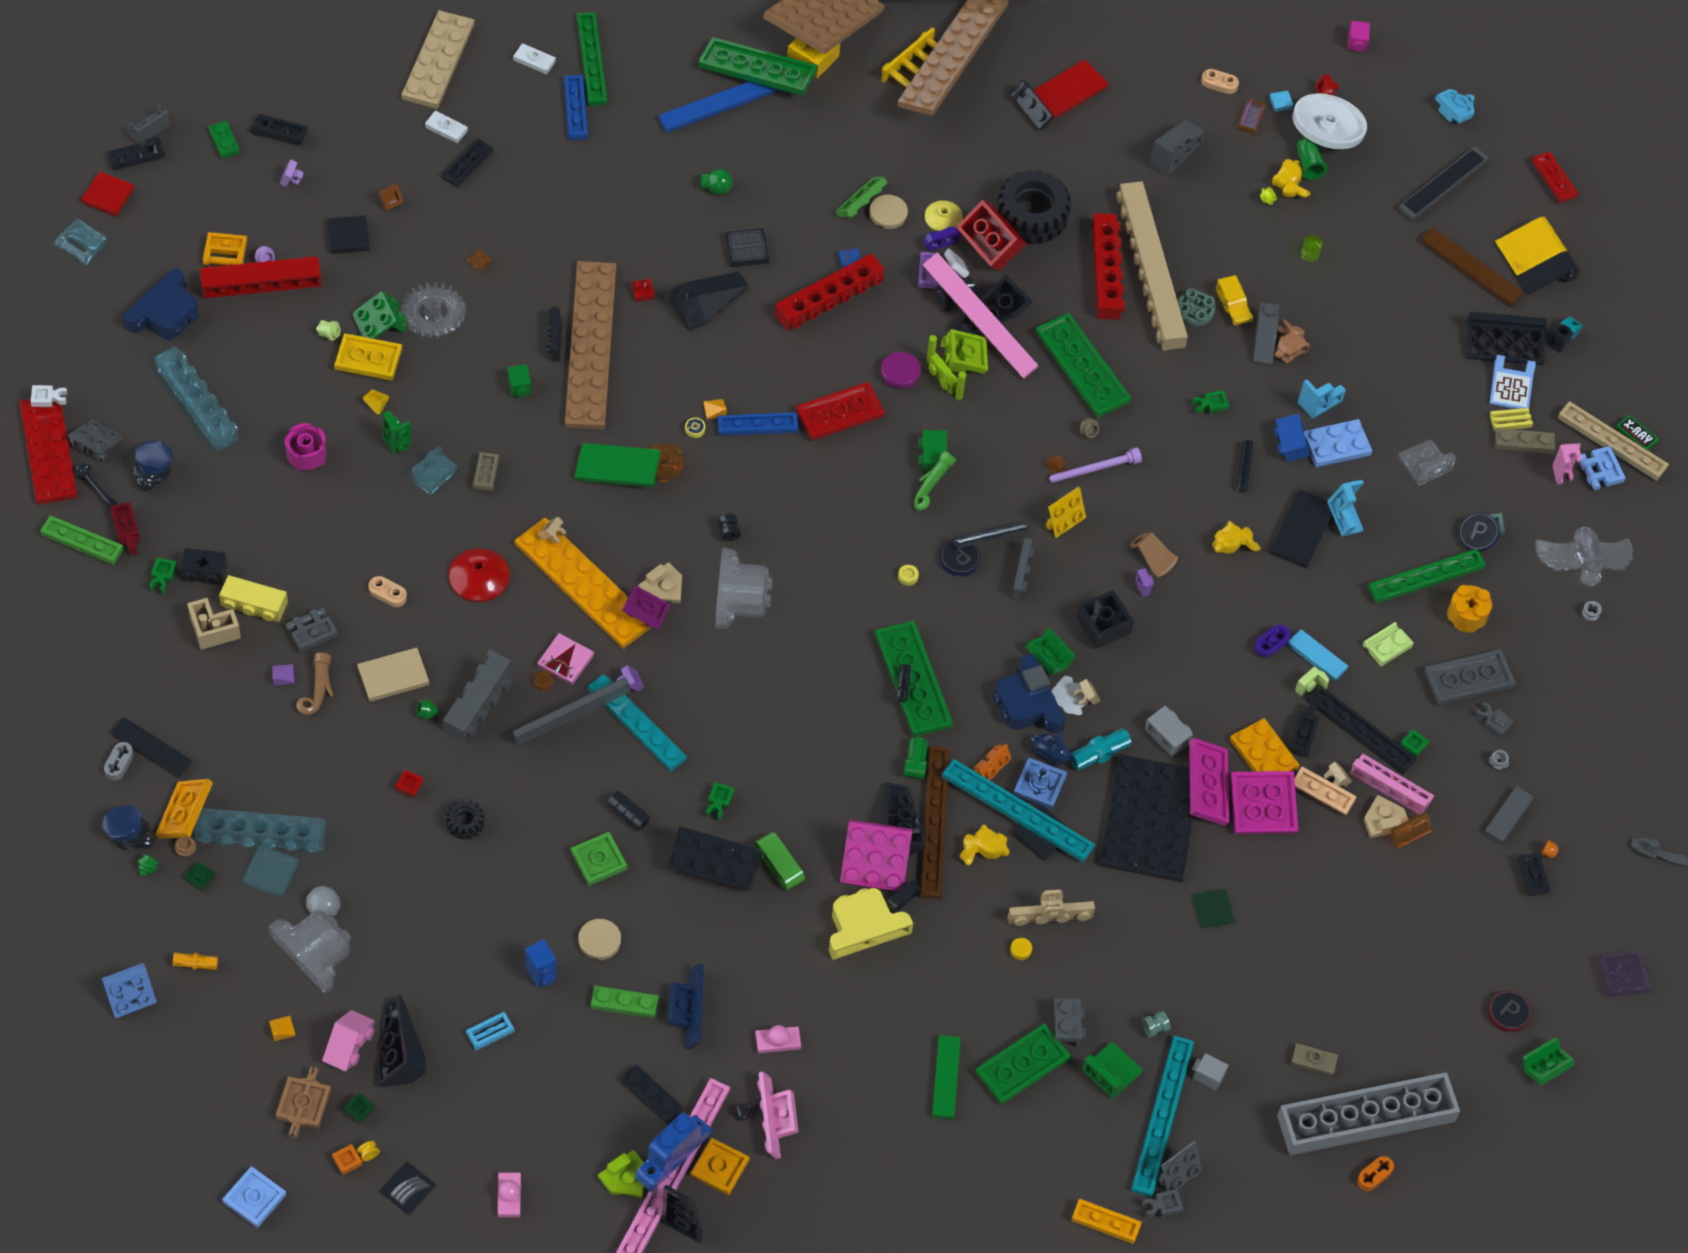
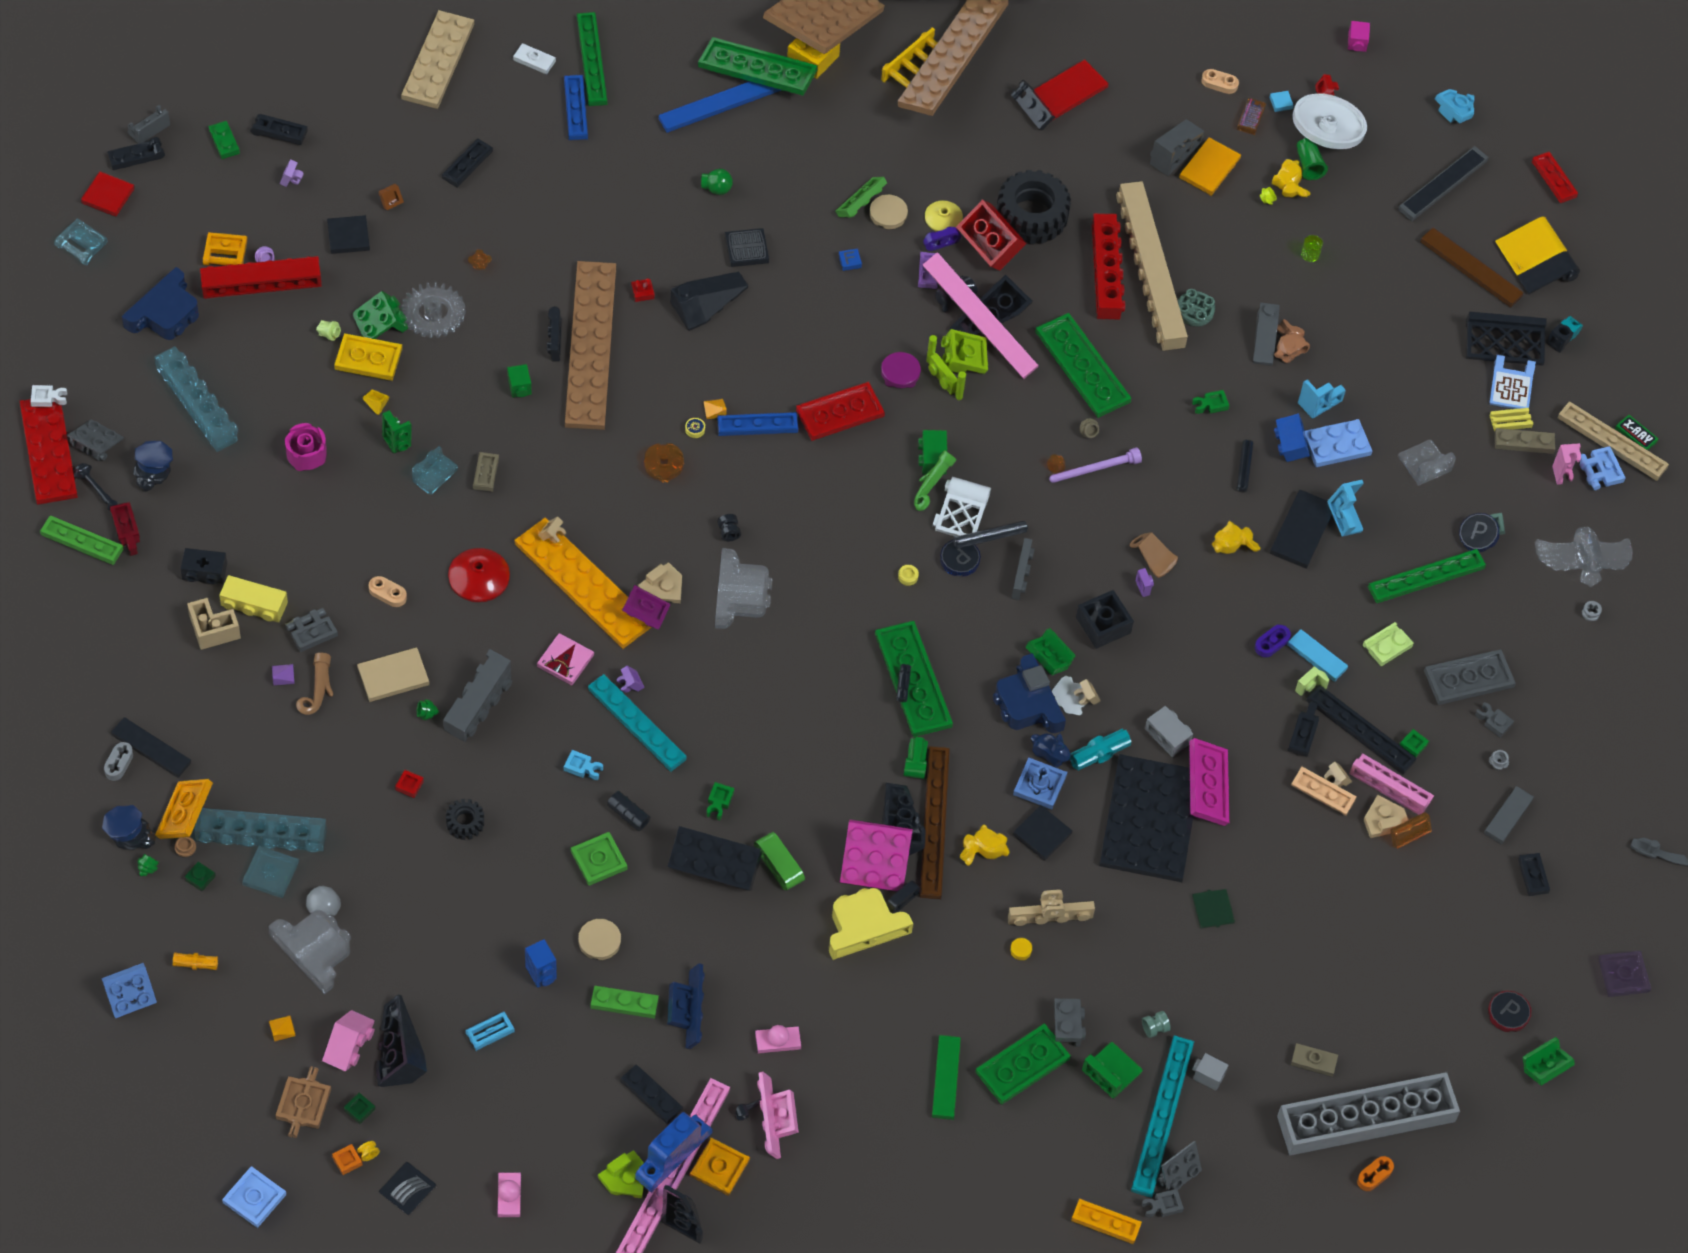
(162, 572): green plate -> none
(446, 127): white plate -> none
(543, 685): clear orange plate -> none
(571, 711): dark grey tile -> none
(580, 764): none -> medium azure plate
(617, 465): green tile -> none
(817, 297): red brick -> none
(956, 263): white tile -> none
(966, 494): none -> white piece
(997, 757): orange hinge -> none
(1018, 810): teal tile -> none
(1066, 512): yellow hinge -> none
(1210, 166): none -> light orange tile
(1234, 300): yellow piece -> none
(1263, 748): light orange plate -> none
(1264, 802): dark pink plate -> none
(1469, 608): light orange brick -> none
(1550, 849): orange hinge -> none

